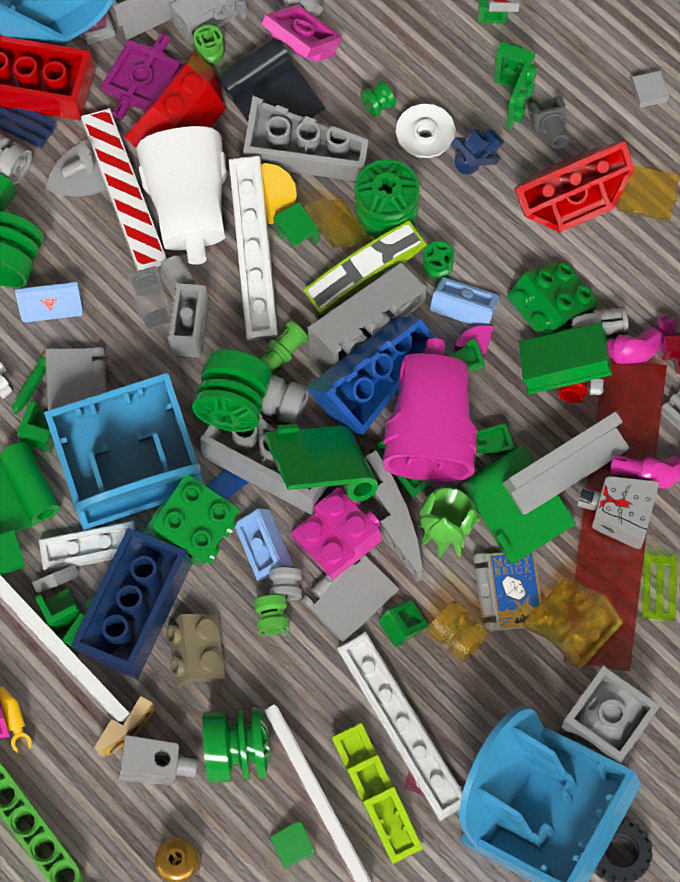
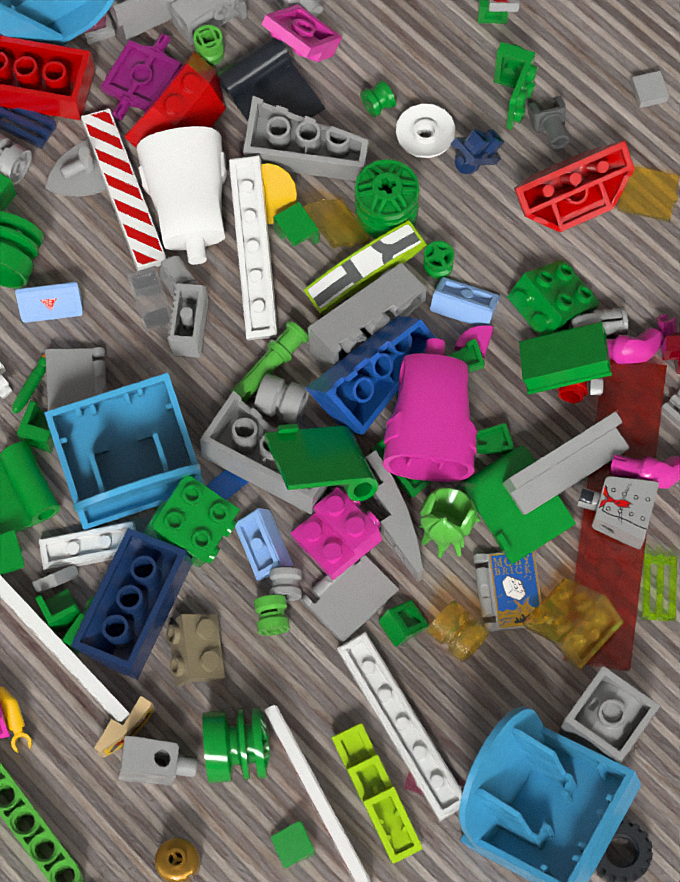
(231, 390): green wheel -> none

